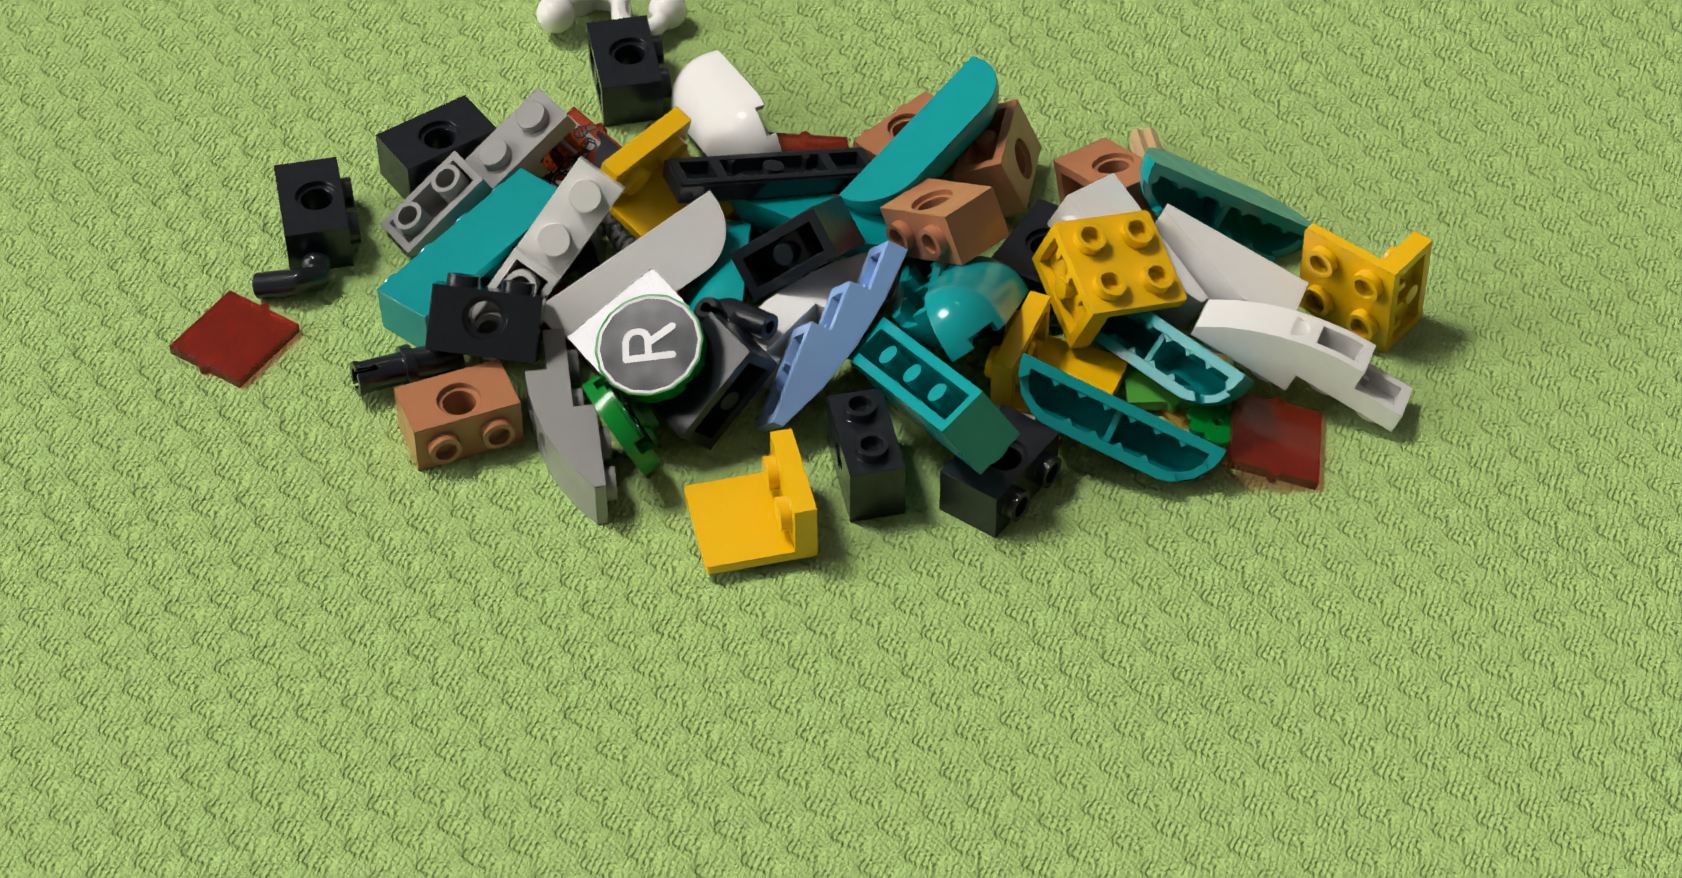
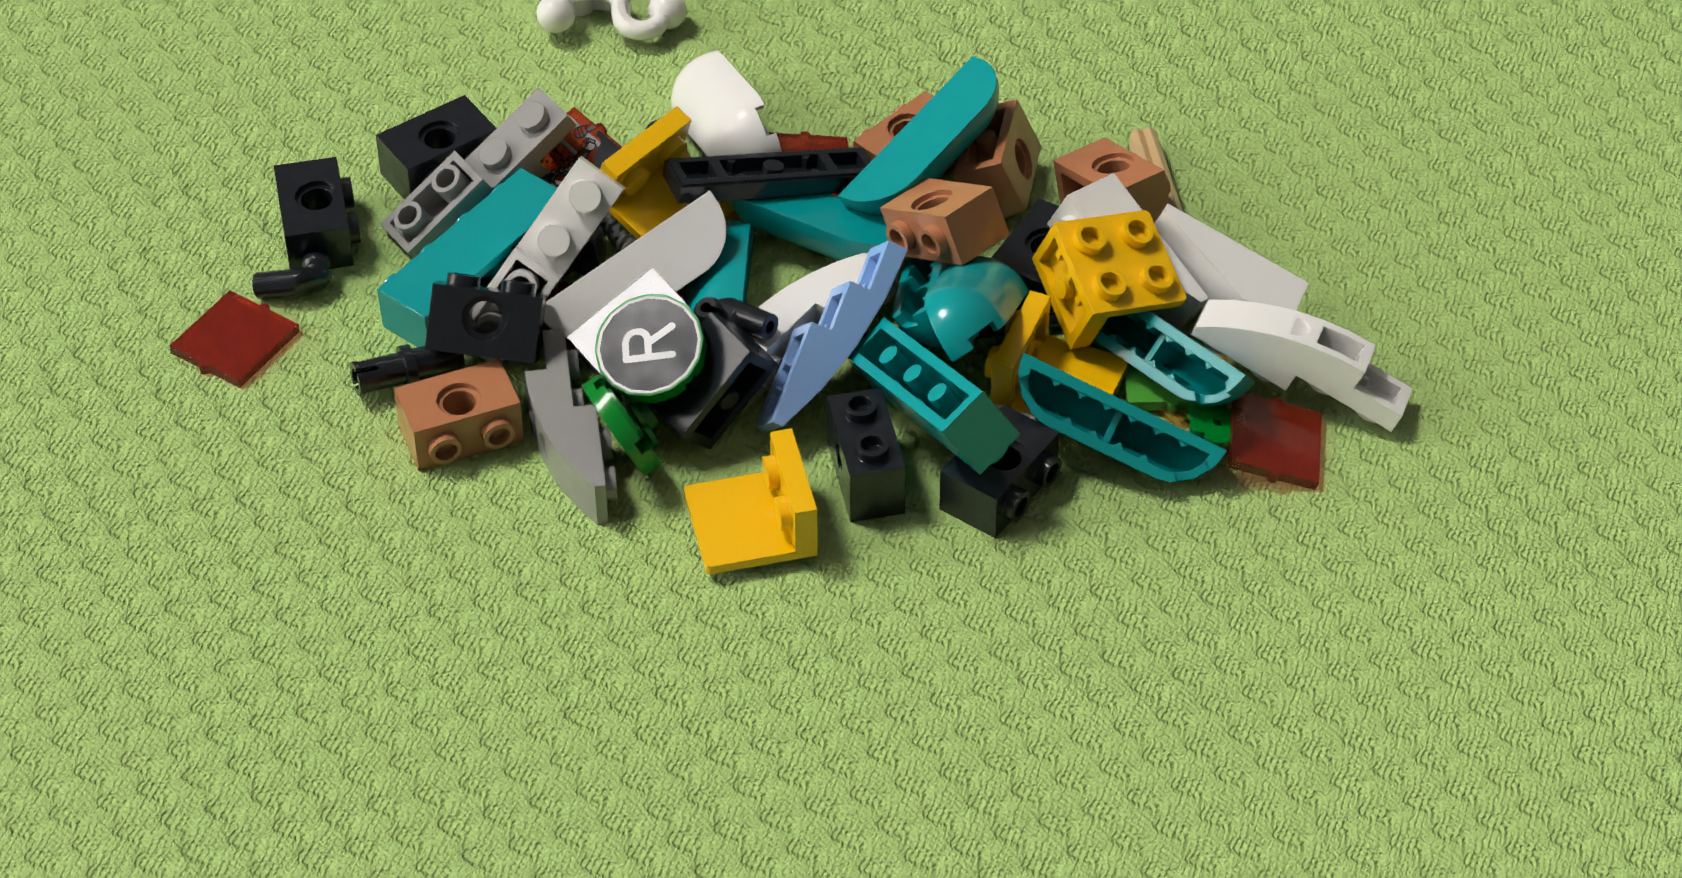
(627, 70): black brick -> none
(797, 248): black brick -> none
(1222, 204): teal brick -> none
(1362, 291): yellow bracket -> none

